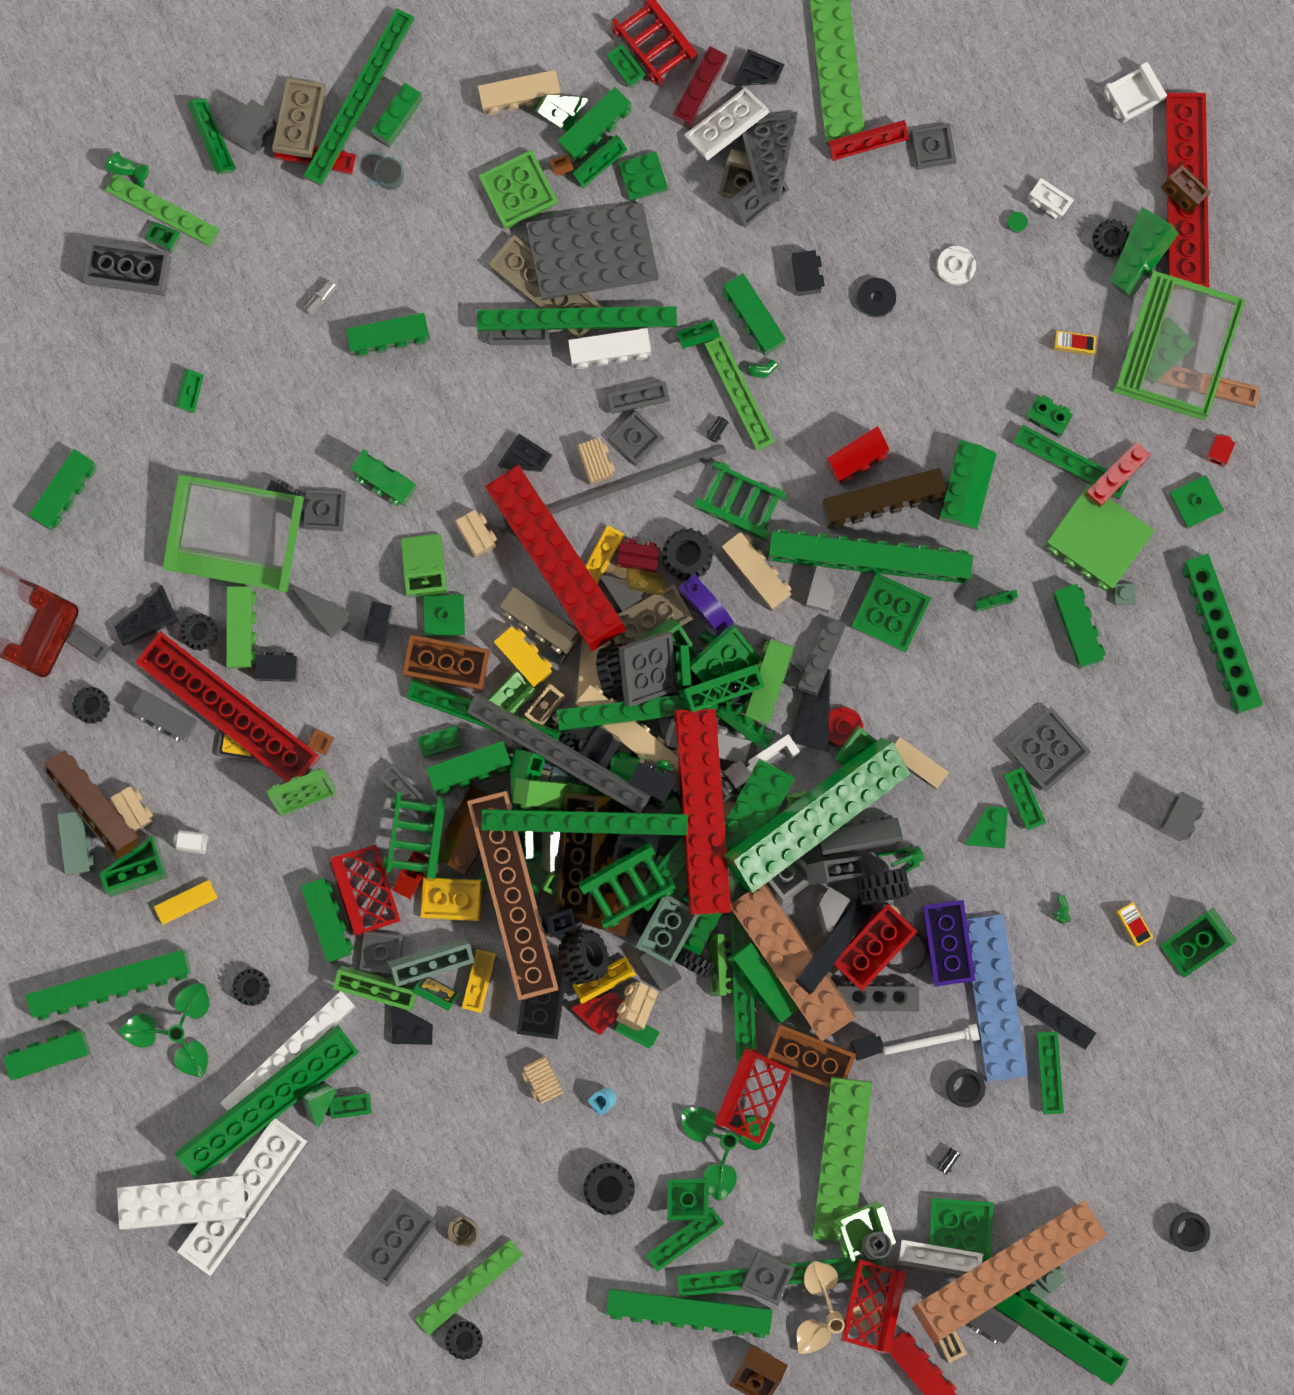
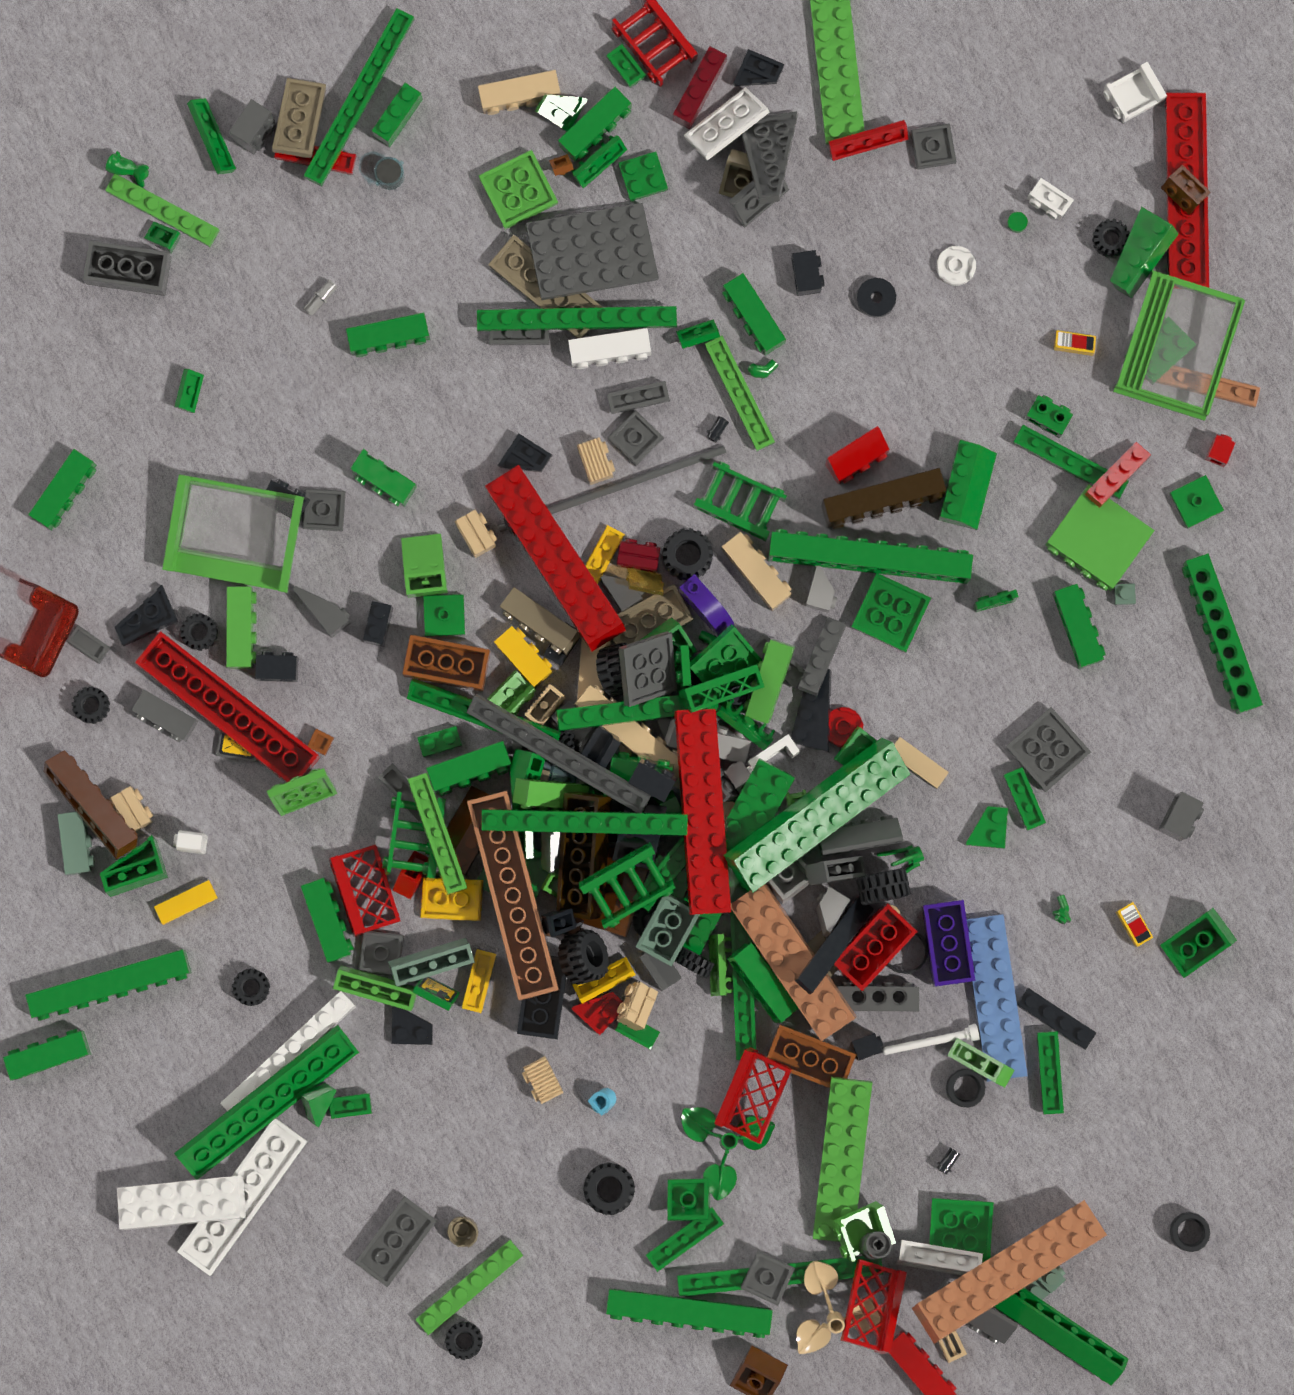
(193, 1057): green plant -> none
(437, 833): none -> bright green plate
(981, 1062): none -> bright green slope

